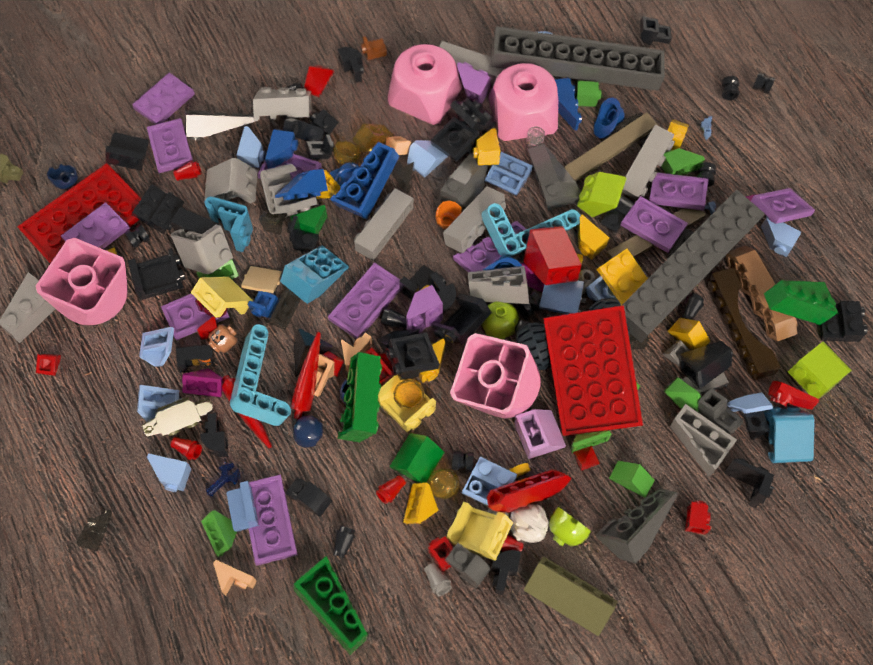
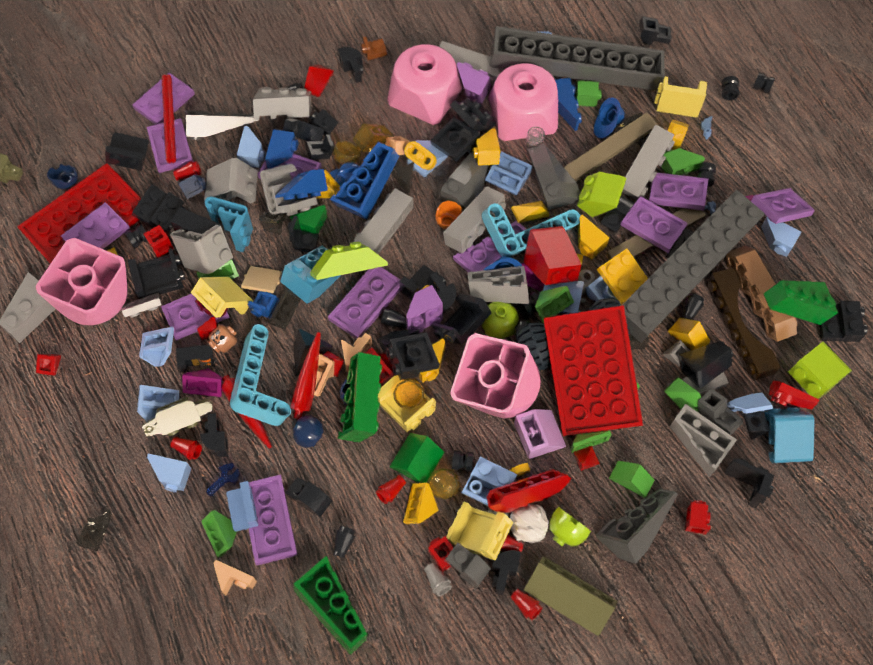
(136, 307): none -> light grey plate
(158, 241): none -> red brick
(168, 113): none -> red axle
(192, 185): none -> dark blue plate
(346, 260): none -> lime wedge
(421, 156): none -> yellow plate
(528, 605): none -> red cone
(530, 211): none -> yellow slope
(553, 301): none -> bright green slope
(680, 99): none -> light yellow panel

